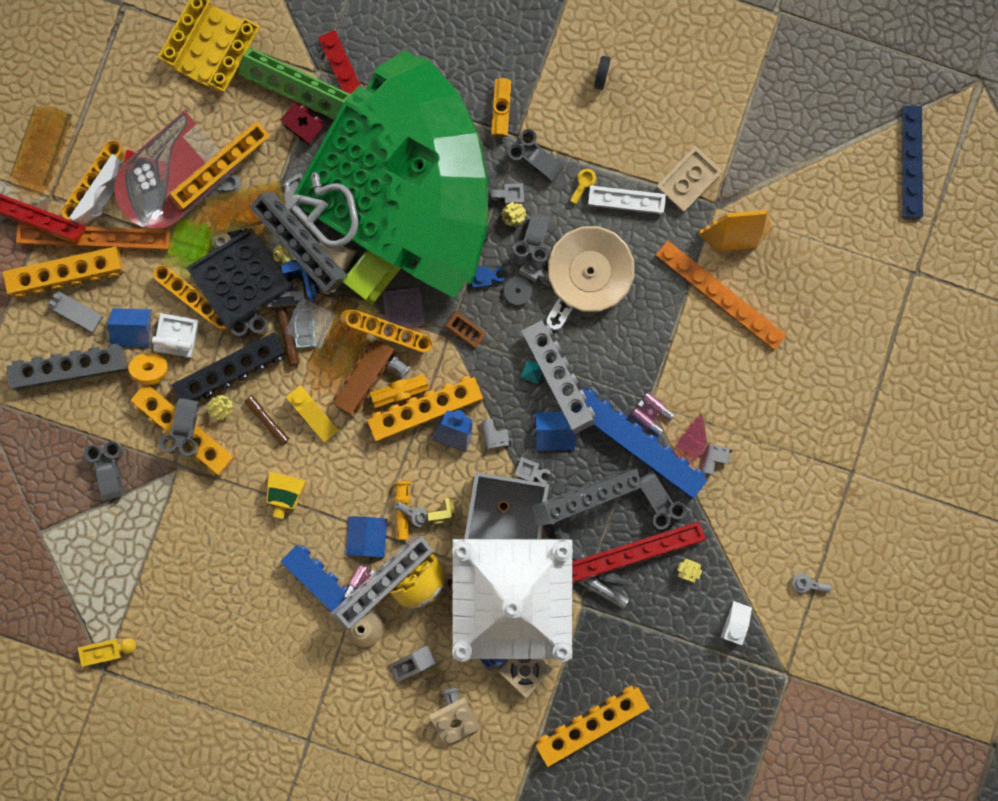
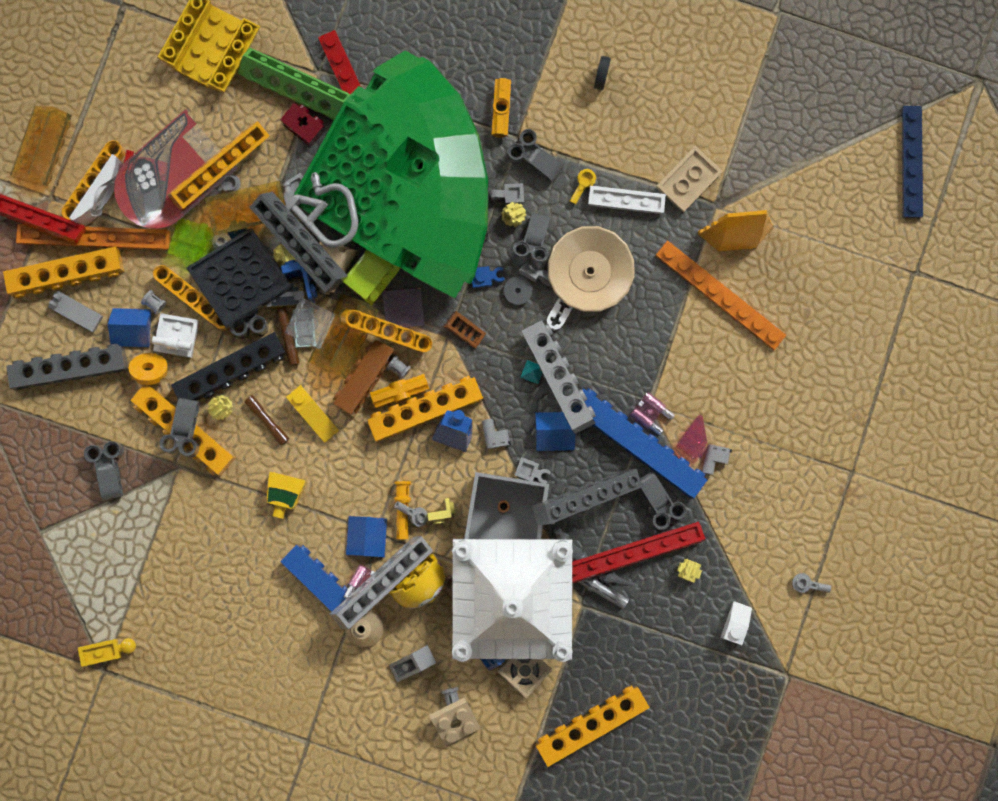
(153, 302): none -> light grey bush

